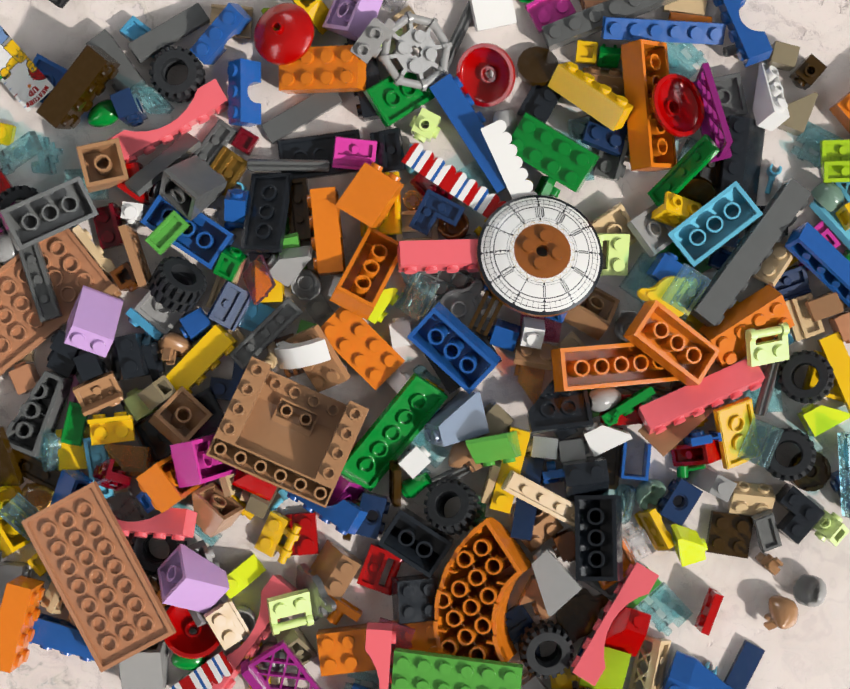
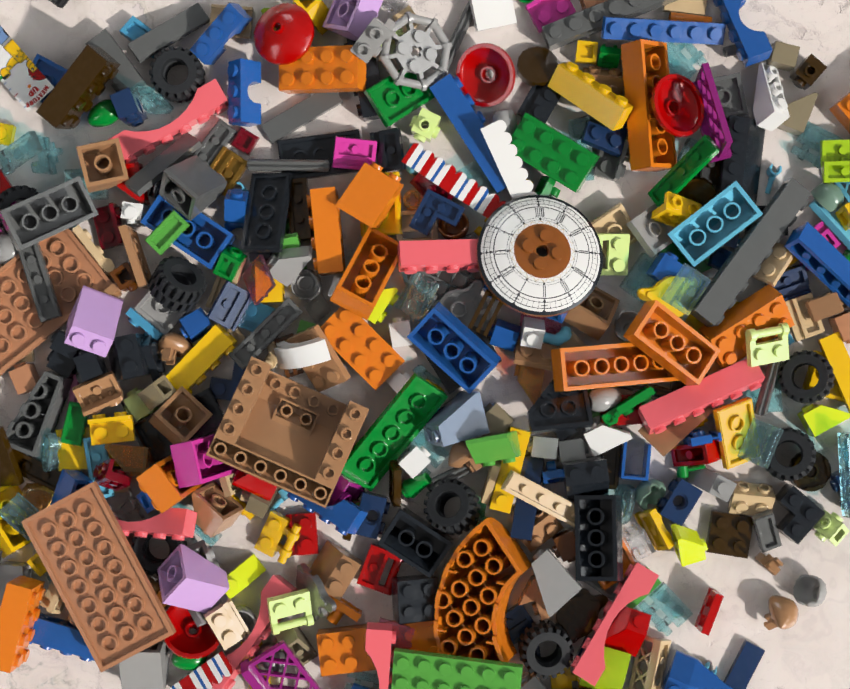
(558, 338): none -> medium azure arm

